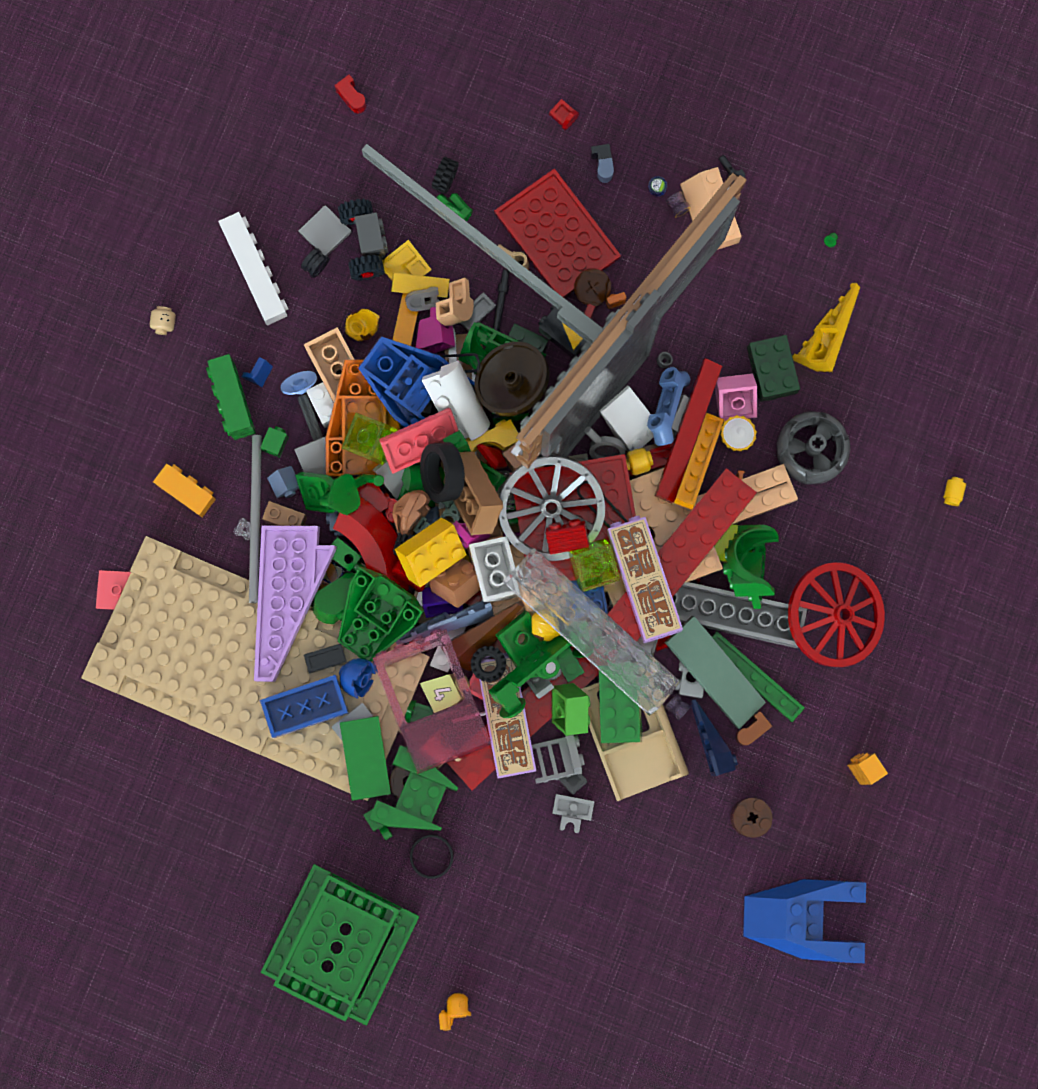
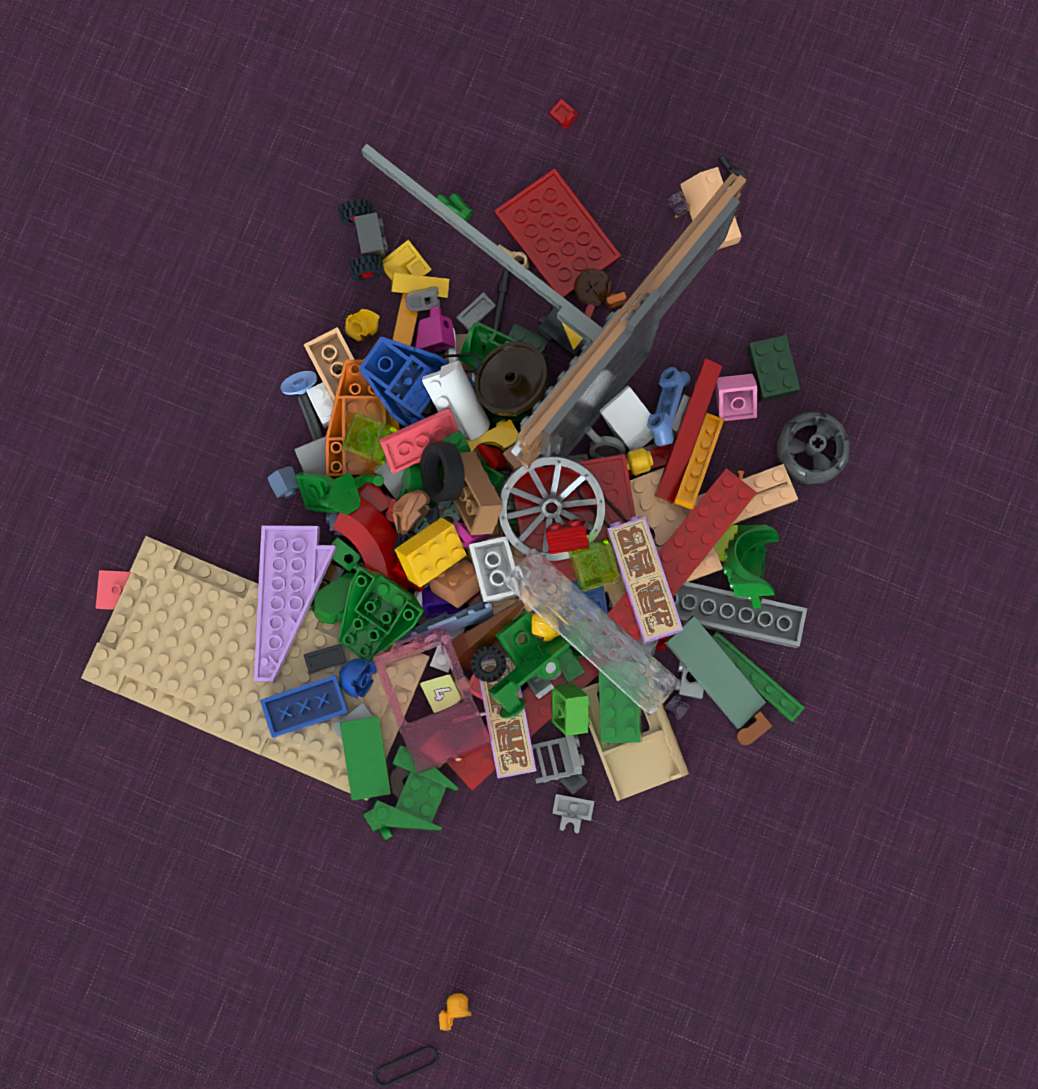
(162, 320): tan head -> none
(185, 489): light orange brick -> none
(231, 396): green brick -> none
(239, 530): clear plate -> none
(253, 269): white brick -> none
(255, 519): light grey piece -> none
(259, 372): blue tile -> none
(274, 441): green brick -> none
(283, 516): medium nougat brick -> none
(315, 262): black wheel -> none
(315, 924): green plate -> none
(325, 231): light grey tile -> none
(350, 96): red leg -> none
(409, 1074): none -> black piece
(412, 863): black tyre -> none
(417, 711): green tile -> none
(445, 174): black tyre -> none
(457, 307): light nougat arch -> none
(604, 161): leg -> none
(657, 186): tile -> none
(661, 357): dark grey hinge -> none
(716, 751): dark blue wedge -> none
(738, 433): white piece -> none
(761, 823): reddish brown brick -> none
(793, 919): blue wedge -> none
(824, 345): yellow wedge -> none
(831, 240): green piece -> none
(834, 614): red wheel -> none
(867, 768): light orange brick -> none
(954, 491): yellow brick -> none

